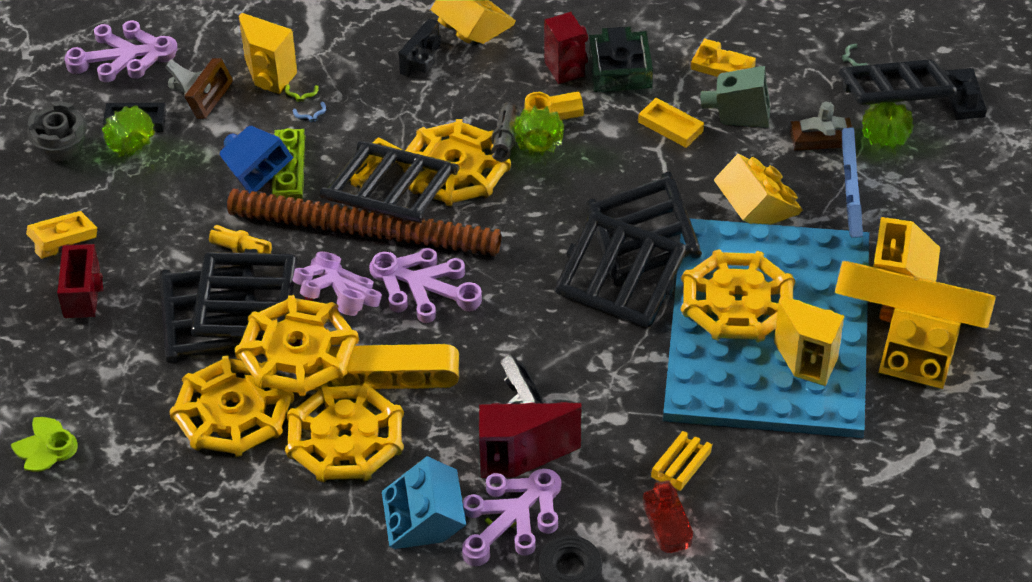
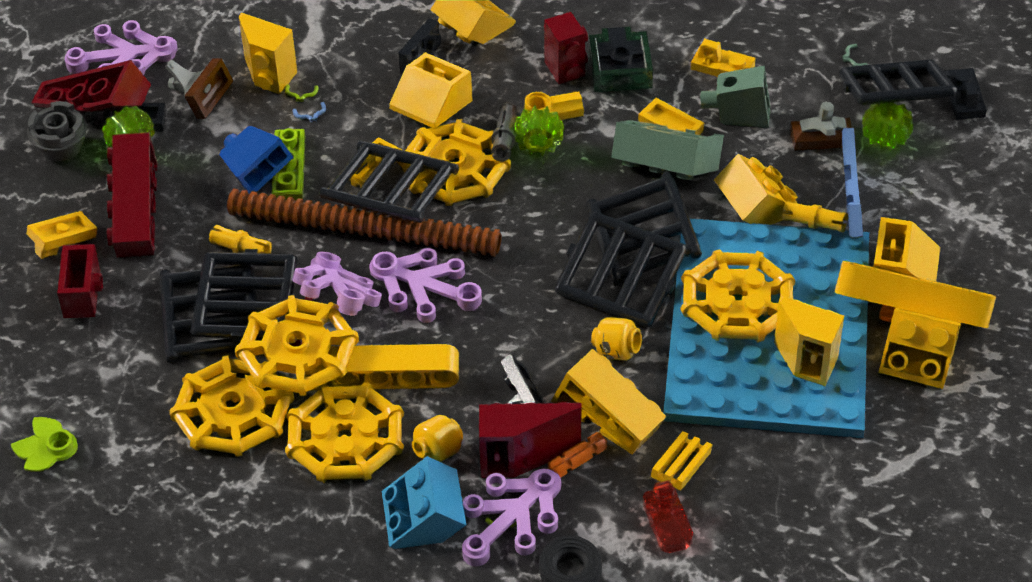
(97, 89): none -> dark red wedge
(132, 194): none -> dark red wedge
(432, 90): none -> yellow slope
(437, 438): none -> yellow head
(578, 454): none -> orange axle
(610, 402): none -> yellow wedge
(616, 338): none -> yellow head
(666, 149): none -> sand green wedge
(815, 216): none -> yellow pin

